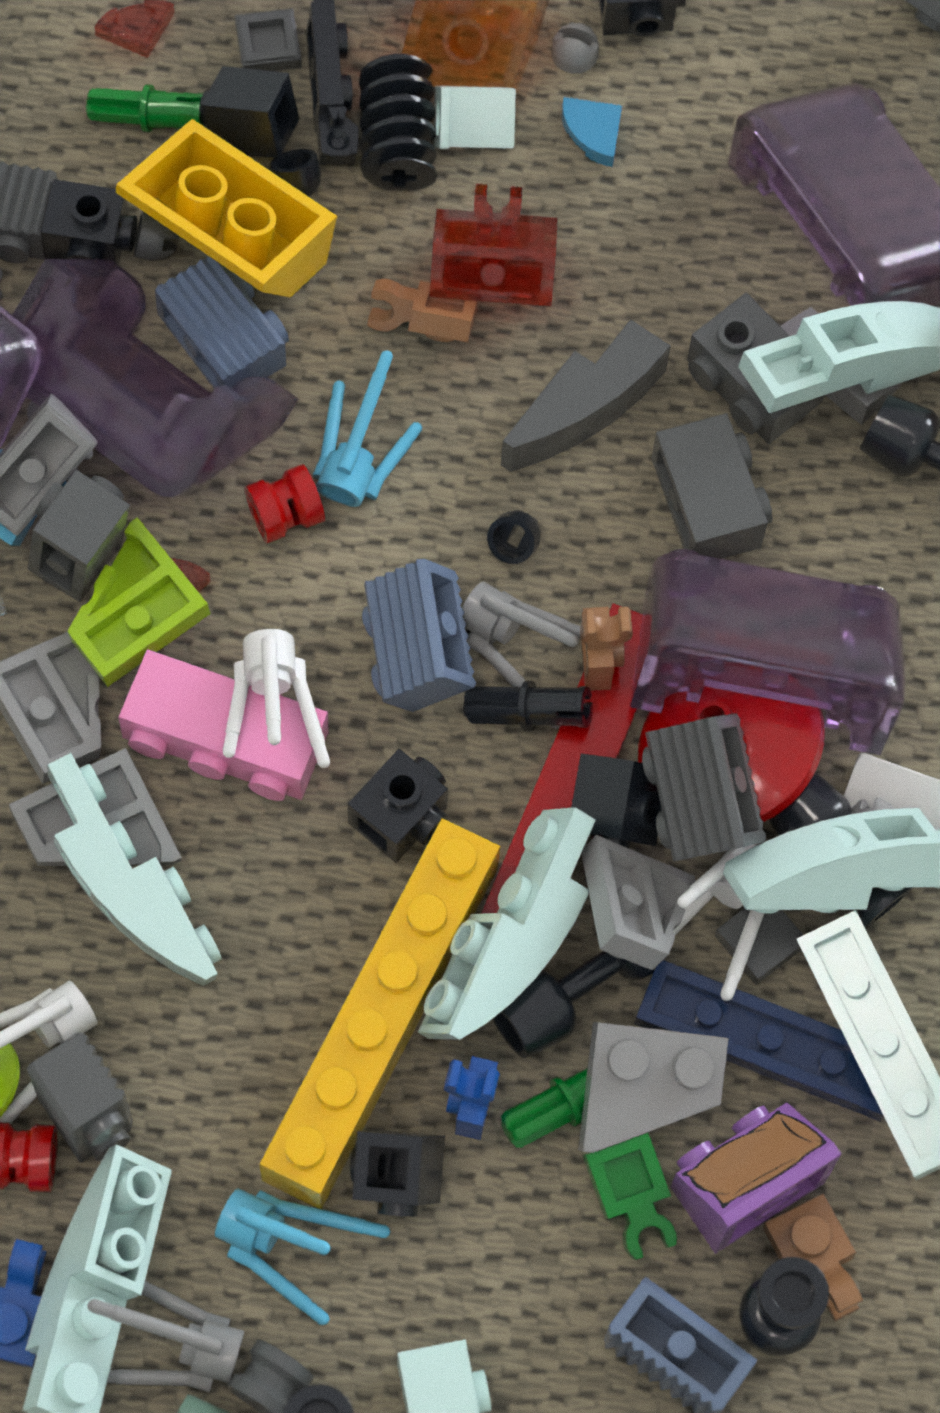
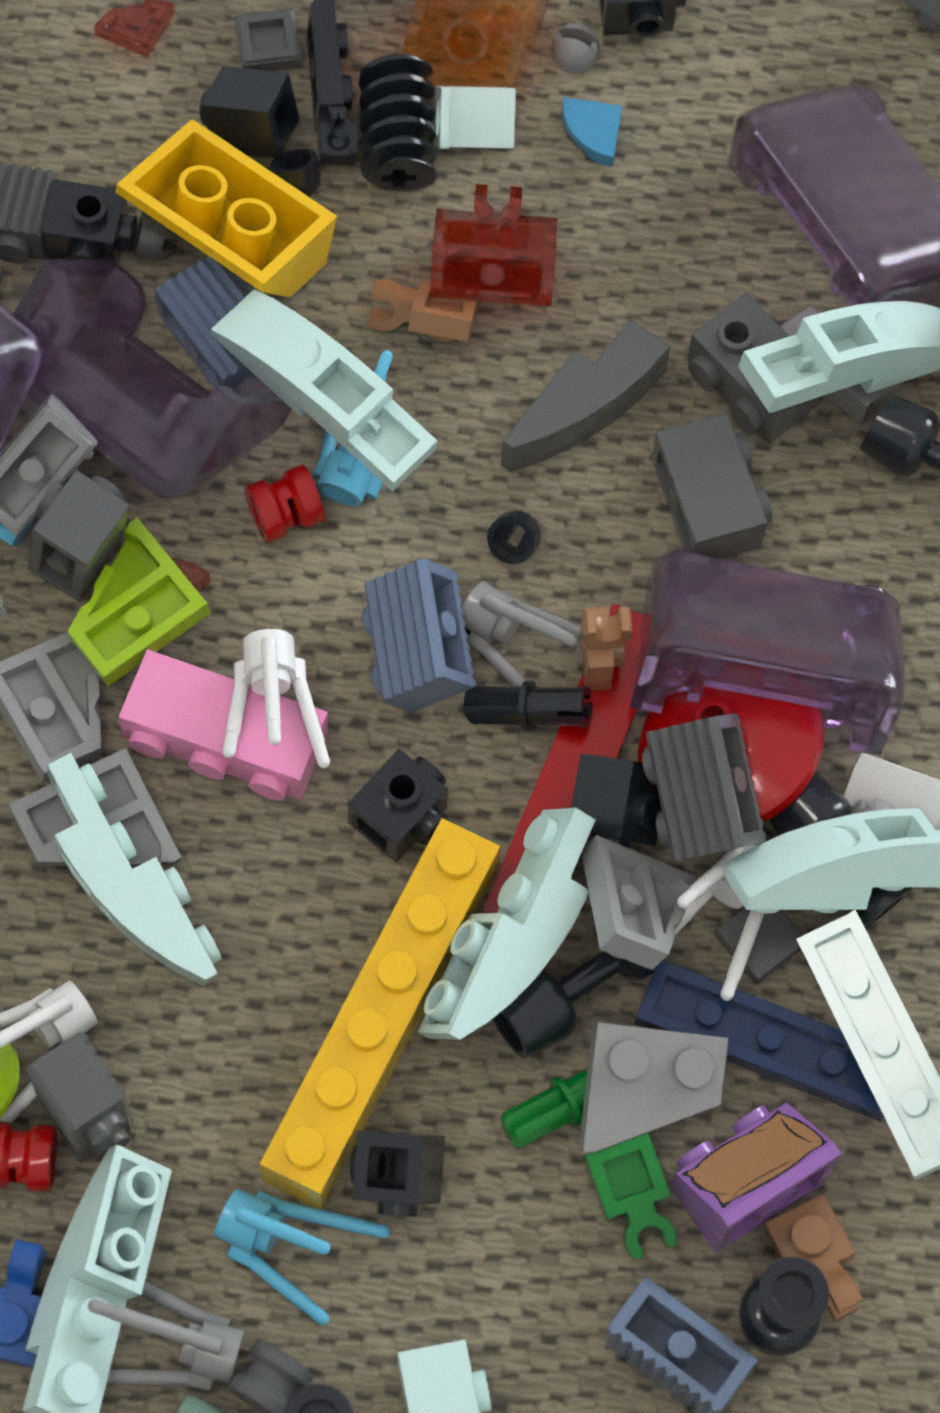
(146, 107): green axle -> none
(327, 383): none -> light aqua slope
(471, 1094): blue plate -> none

